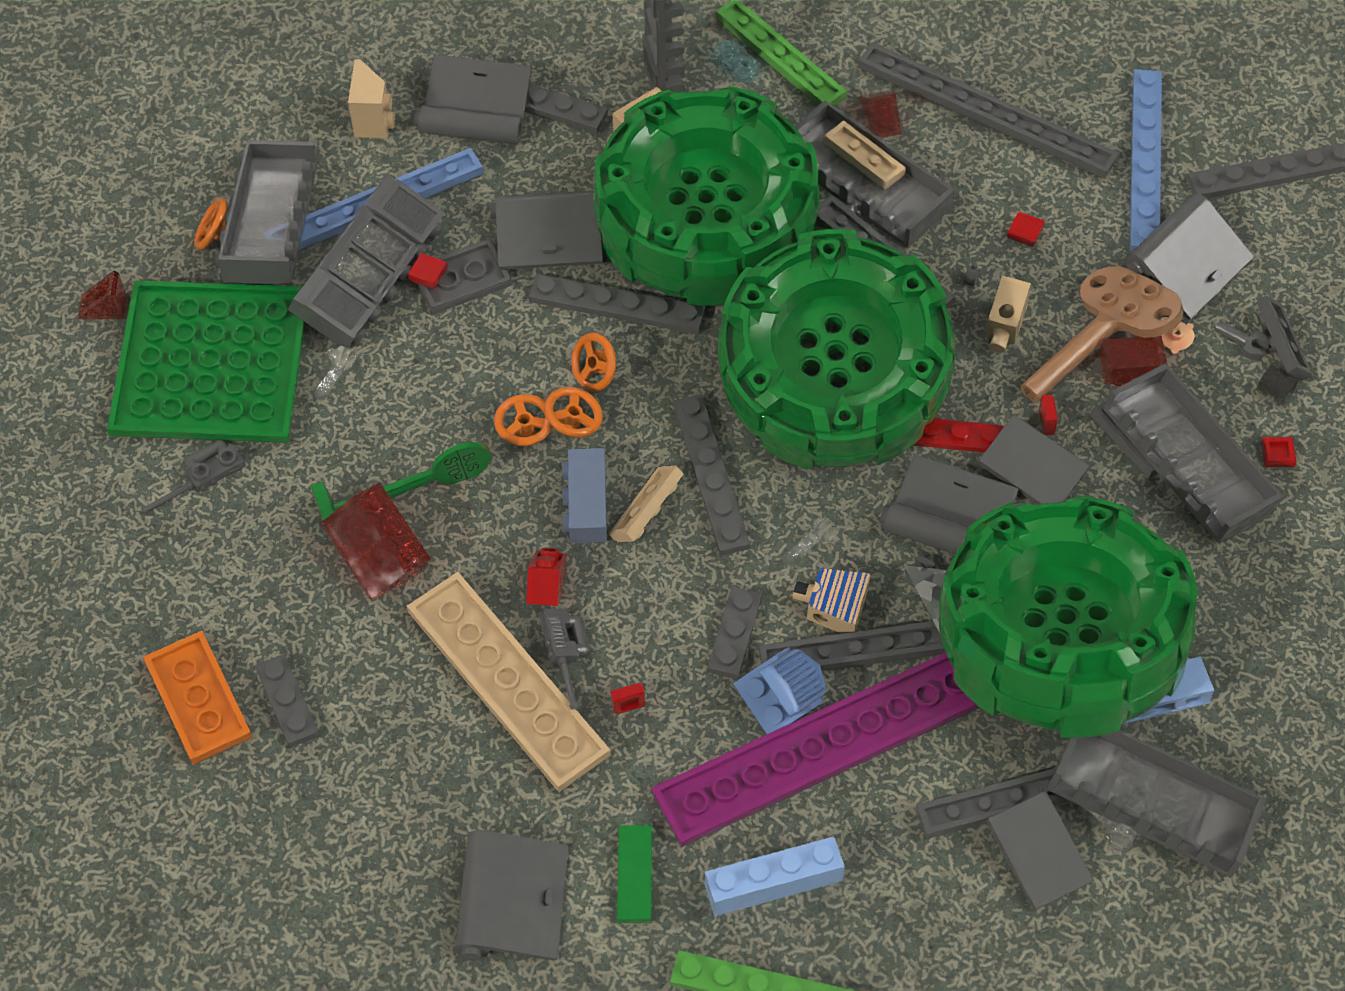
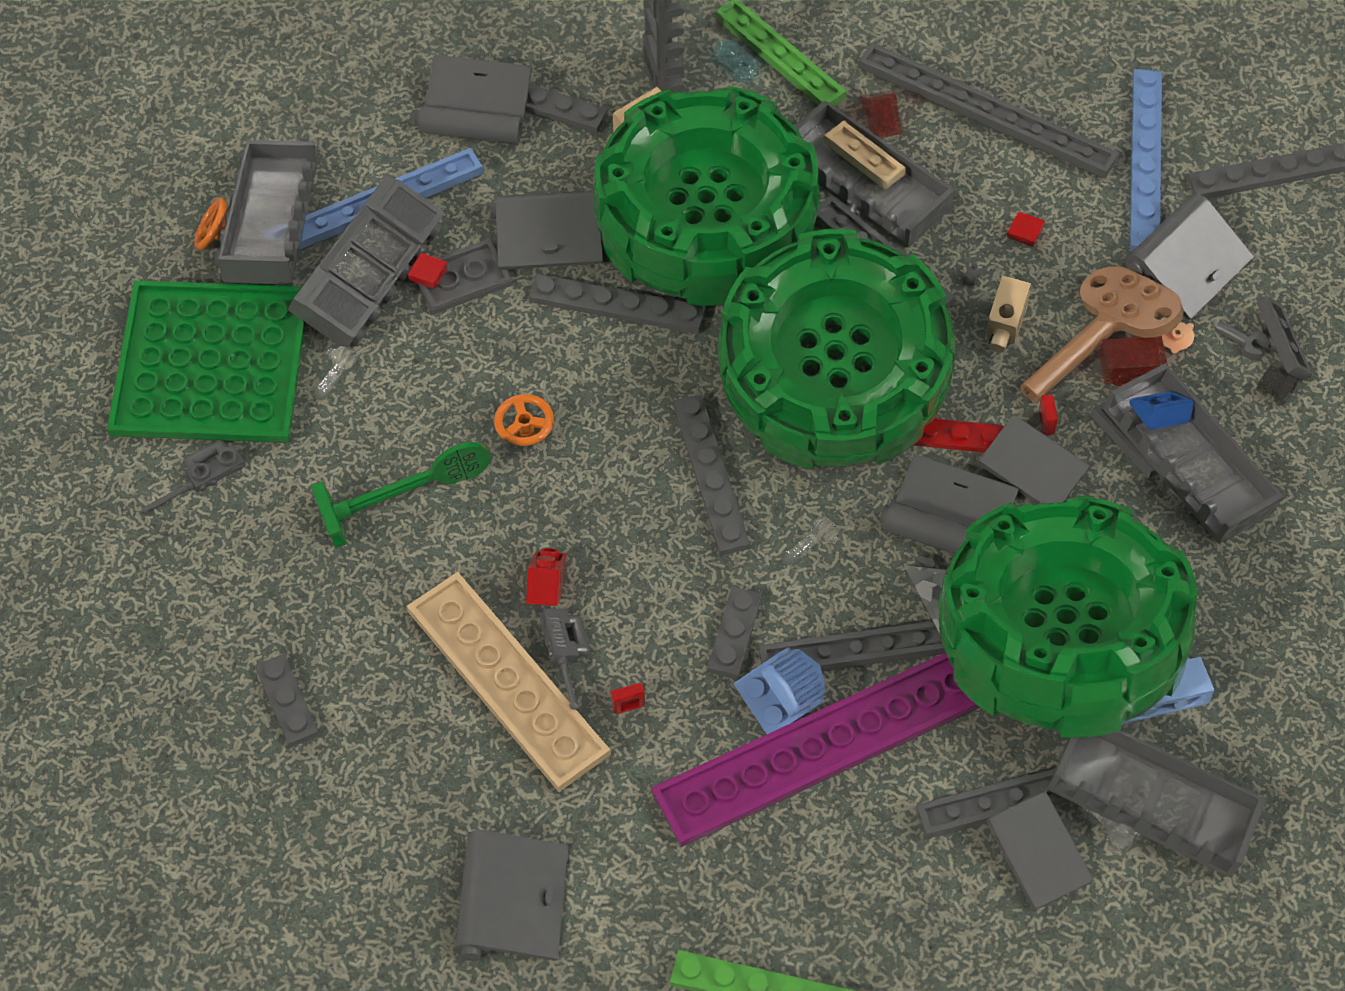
(104, 299): clear red slope -> none
(197, 697): orange plate -> none
(369, 103): tan slope -> none
(376, 541): clear red slope -> none
(570, 419): orange piece -> none
(585, 495): sand blue brick -> none
(596, 362): orange piece -> none
(634, 874): green tile -> none
(646, 504): tan plate -> none
(774, 876): light blue brick -> none
(835, 598): tan torso -> none
(1163, 409): none -> blue slope
(1278, 452): red tile -> none

